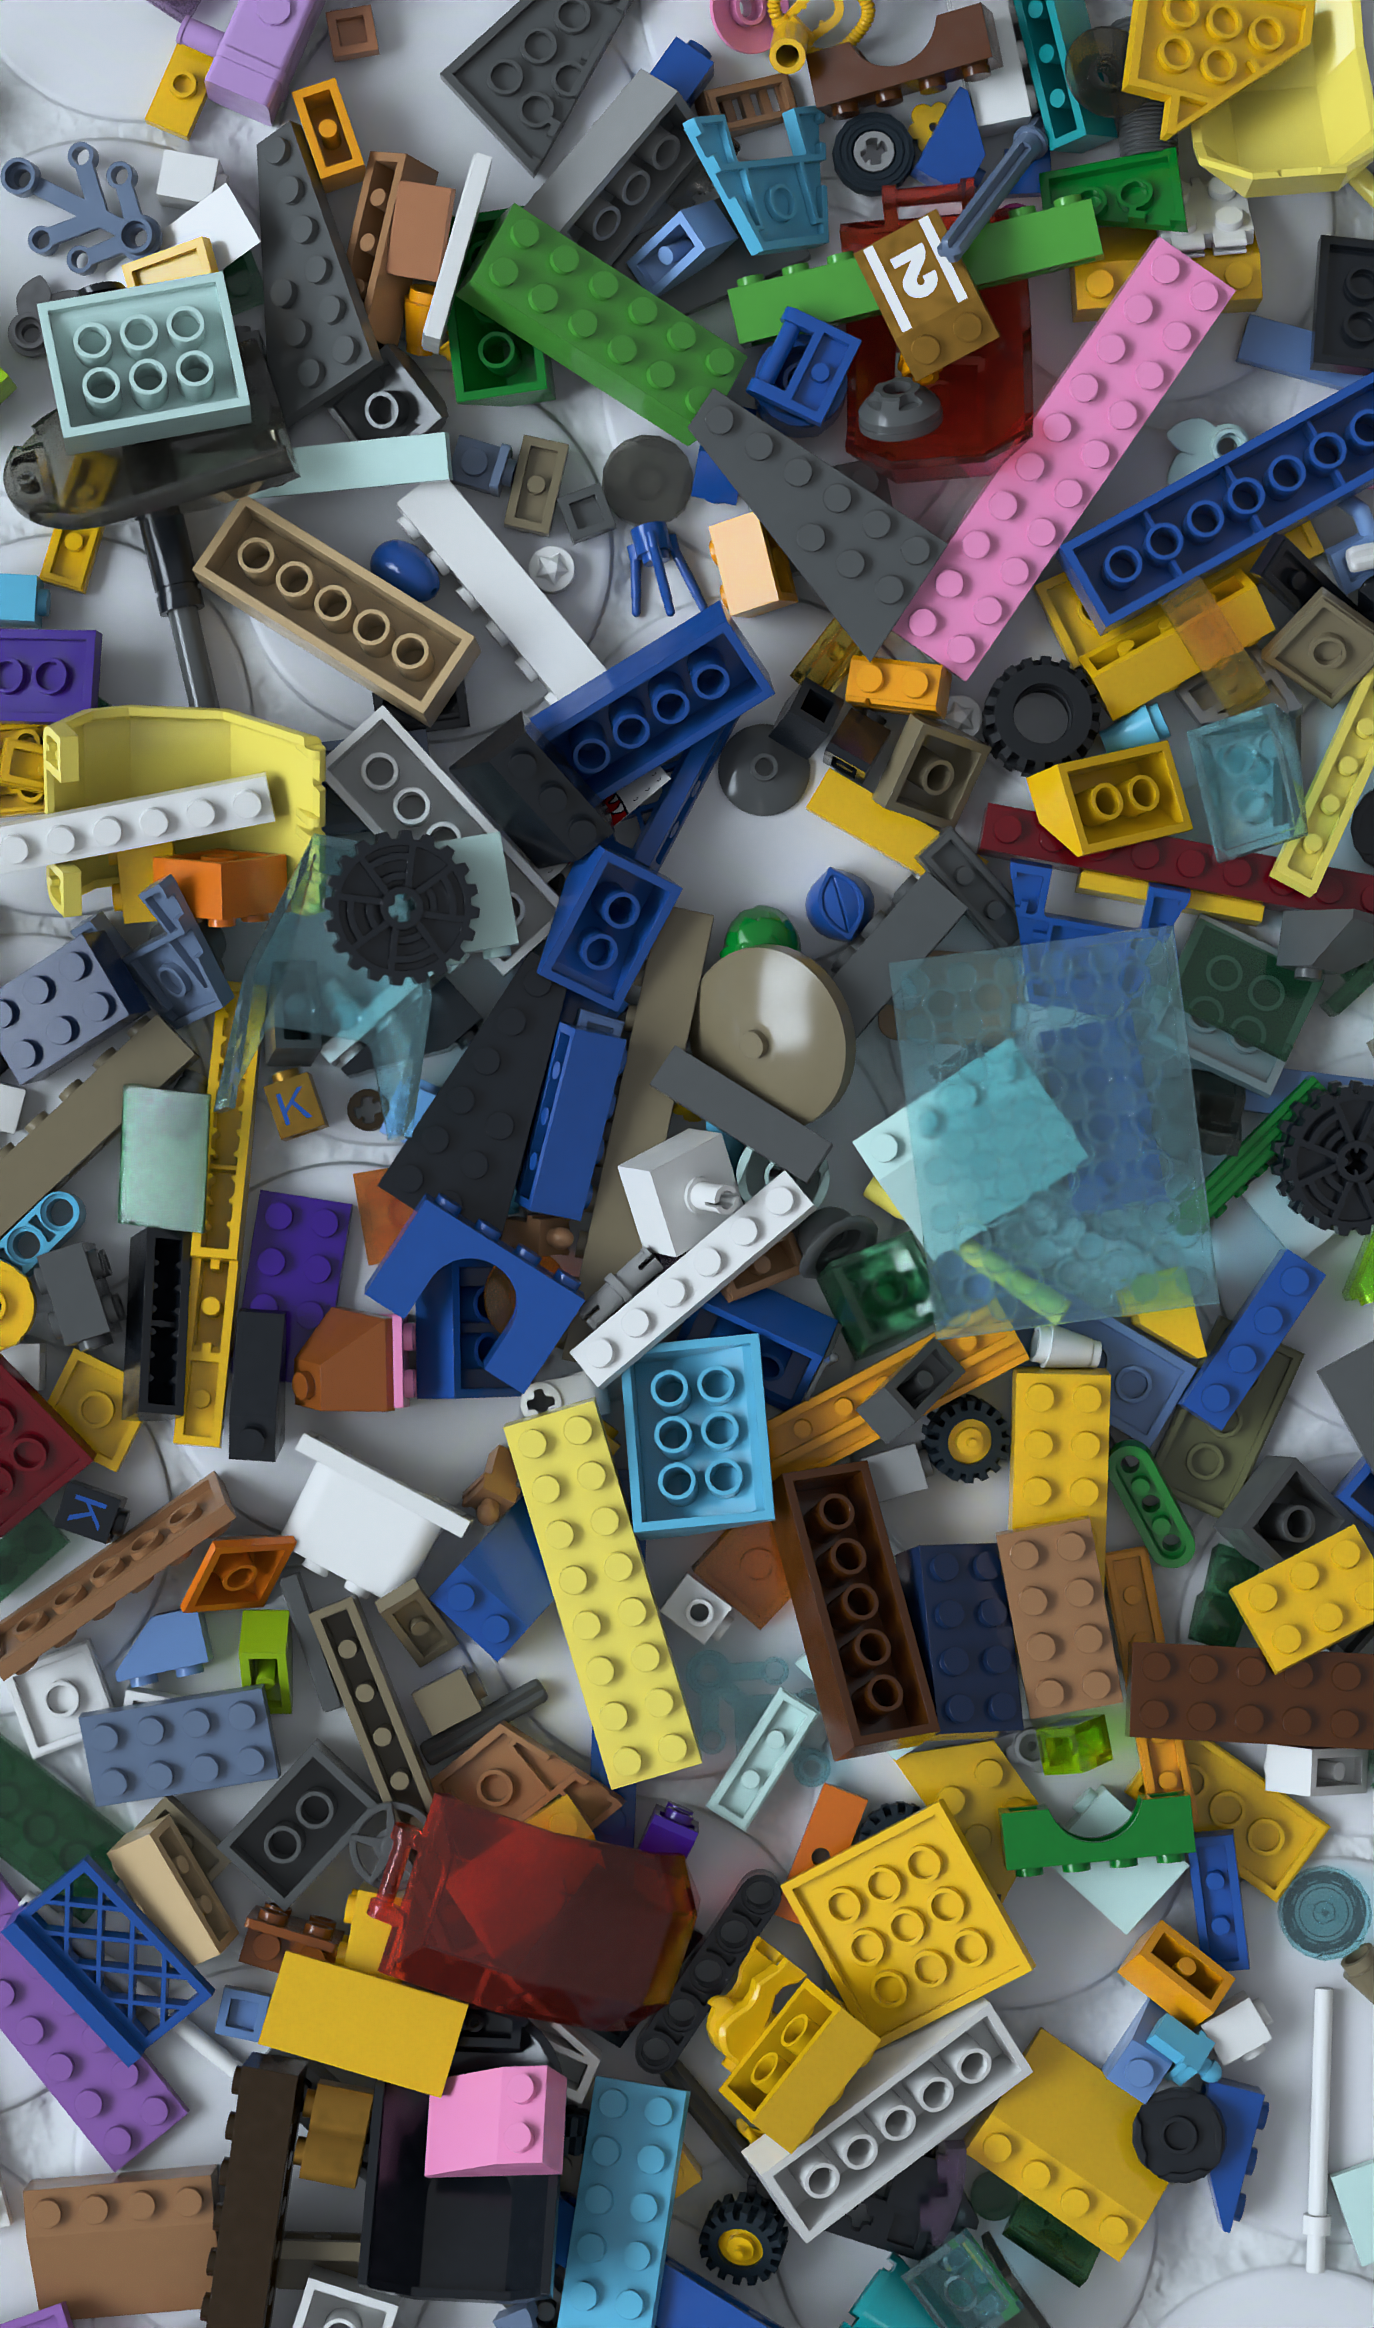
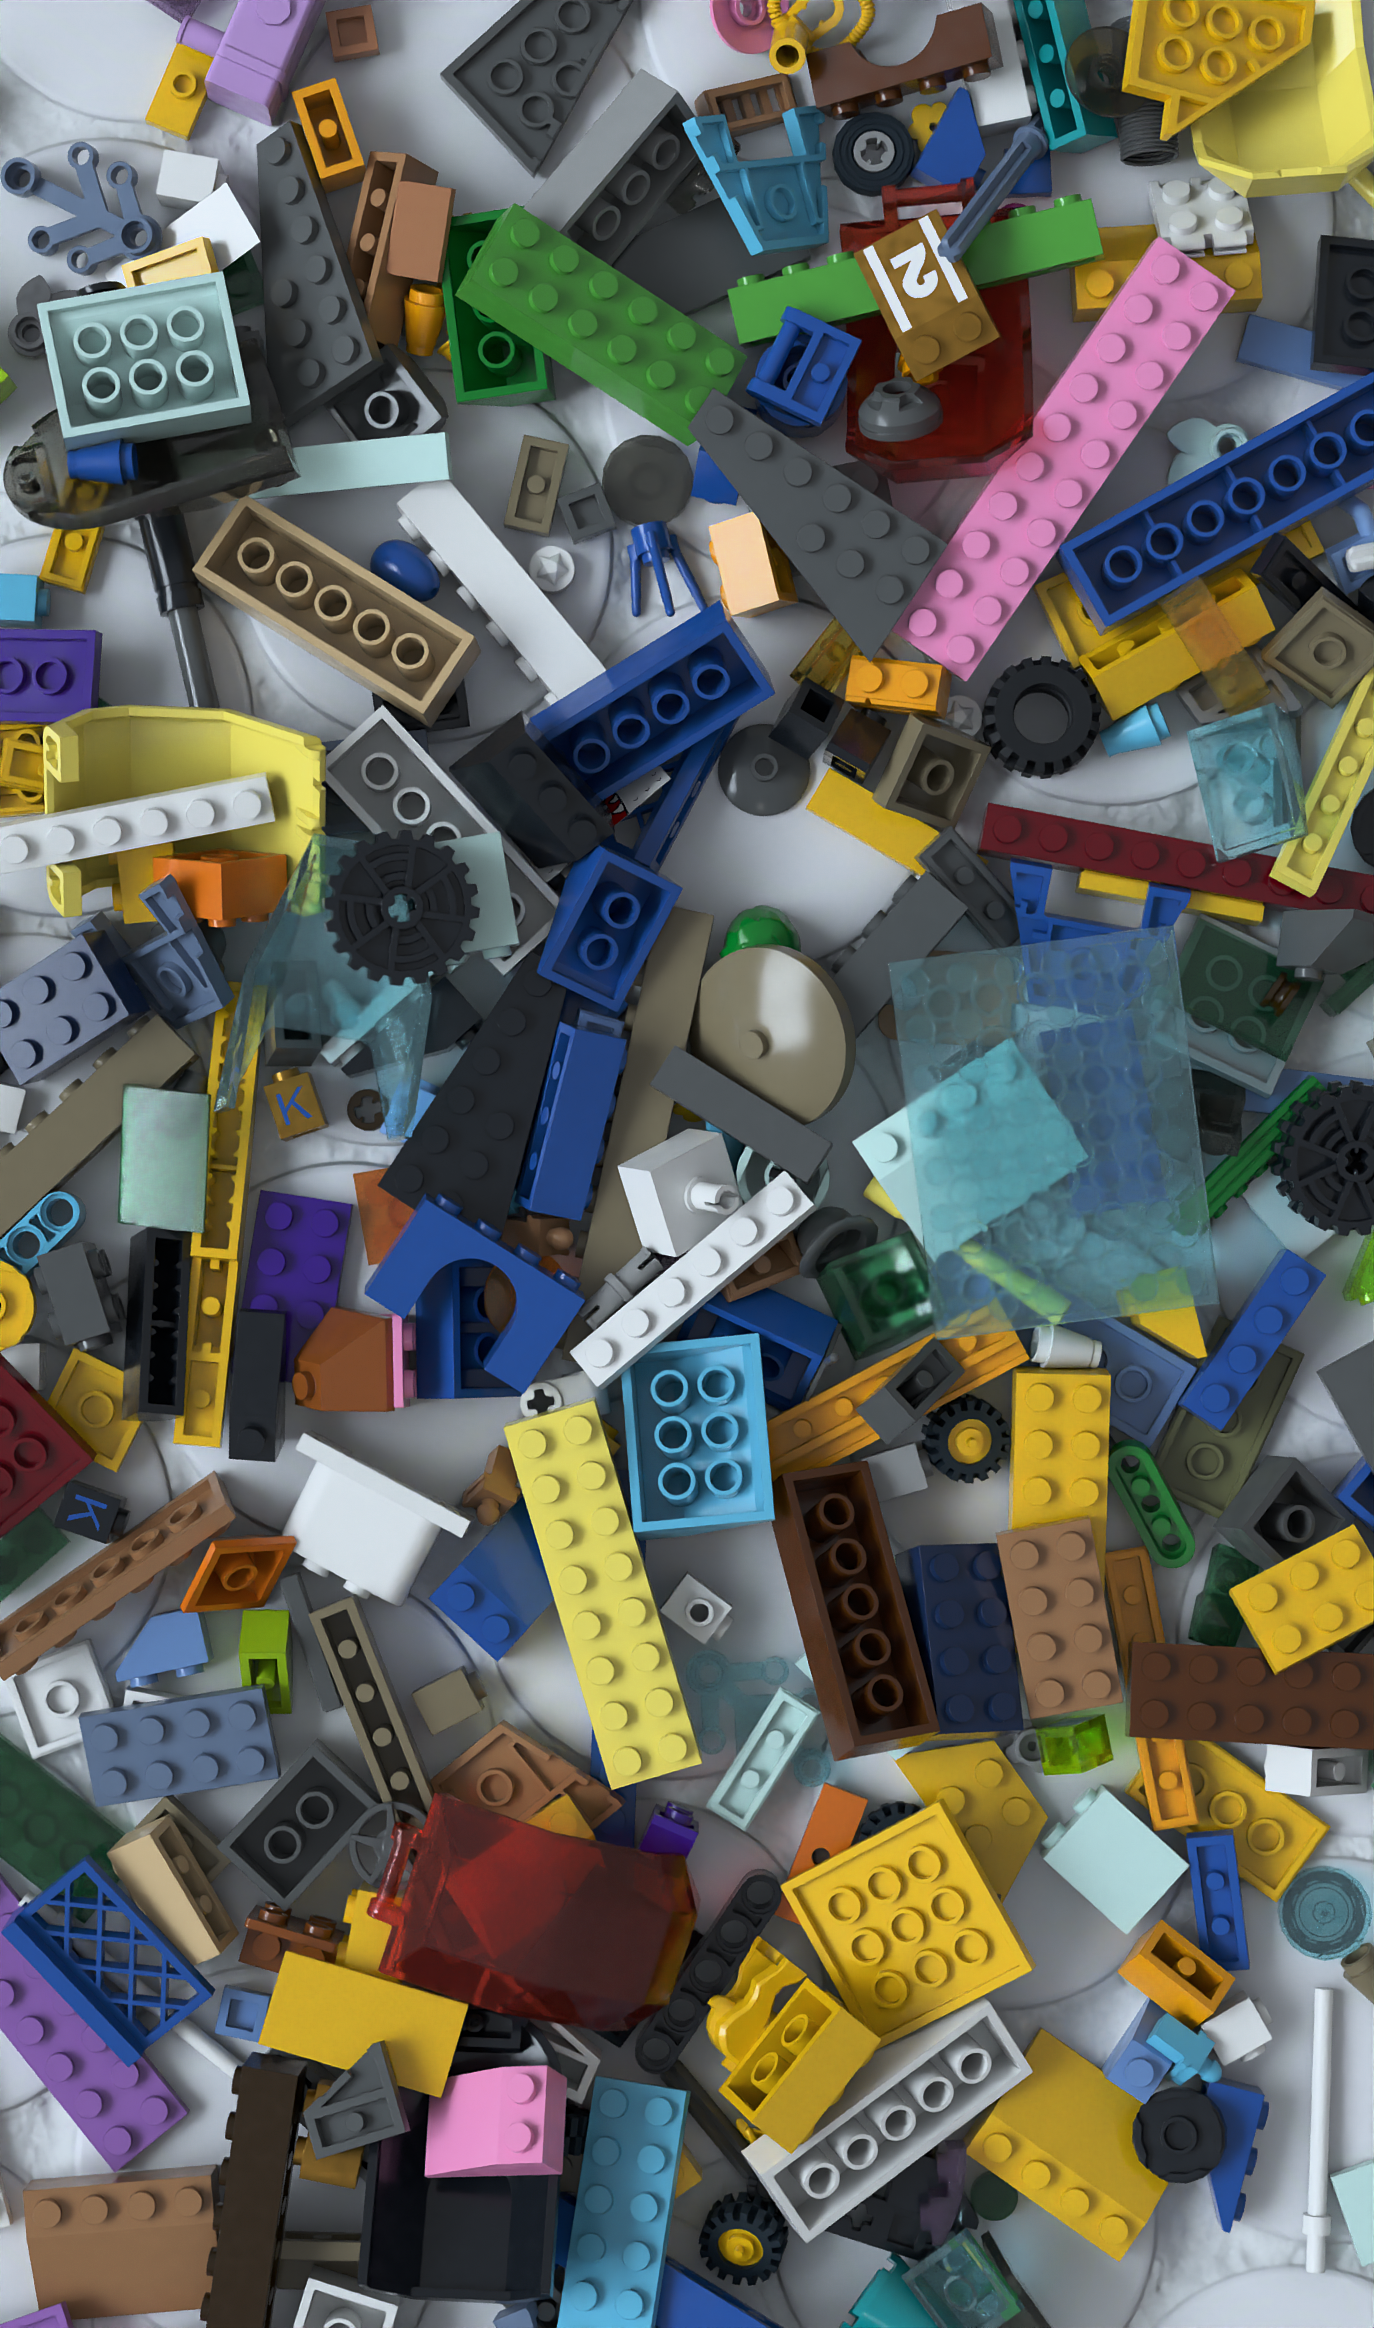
(105, 463): none -> blue cone
(358, 2107): none -> dark grey wing
(416, 1622): dark tan plate -> none
(456, 252): white tile -> none
(475, 1727): dark grey axle -> none
(483, 466): sand blue bracket -> none
(682, 247): light blue slope -> none
(685, 68): blue brick -> none
(746, 1571): clear orange tile -> none
(839, 905): blue hat -> none
(1051, 2241): clear green plate -> none
(1111, 799): yellow slope -> none
(1125, 191): green wing -> none
(1157, 1827): green arch -> none
(1280, 994): none -> dark brown bush

